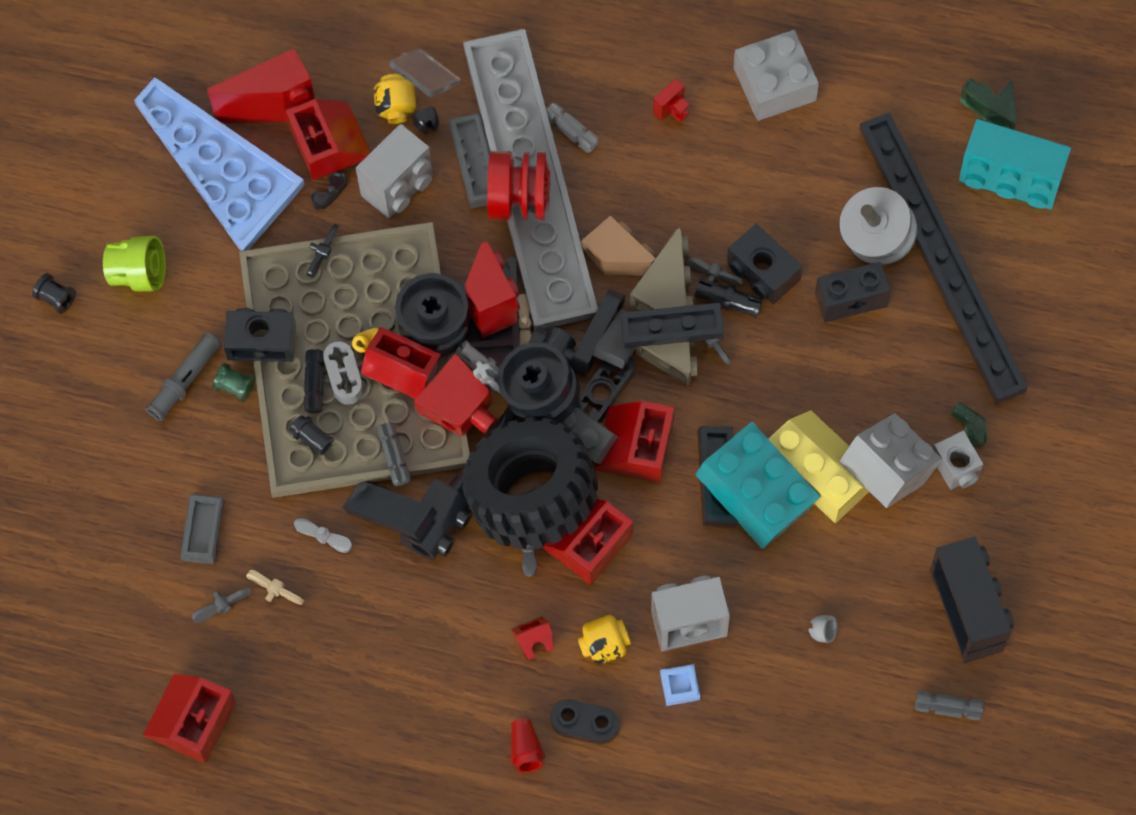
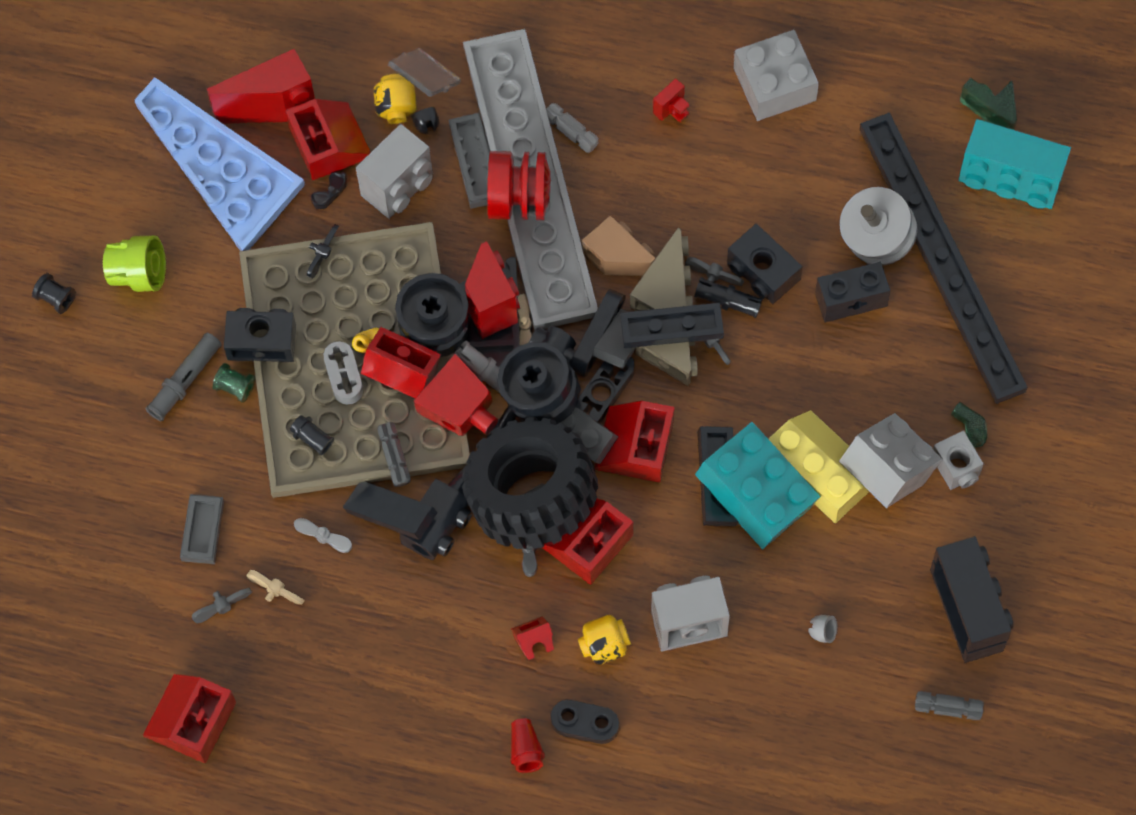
(313, 381): black axle -> none
(487, 375): light grey axle -> none
(680, 685): light blue tile -> none

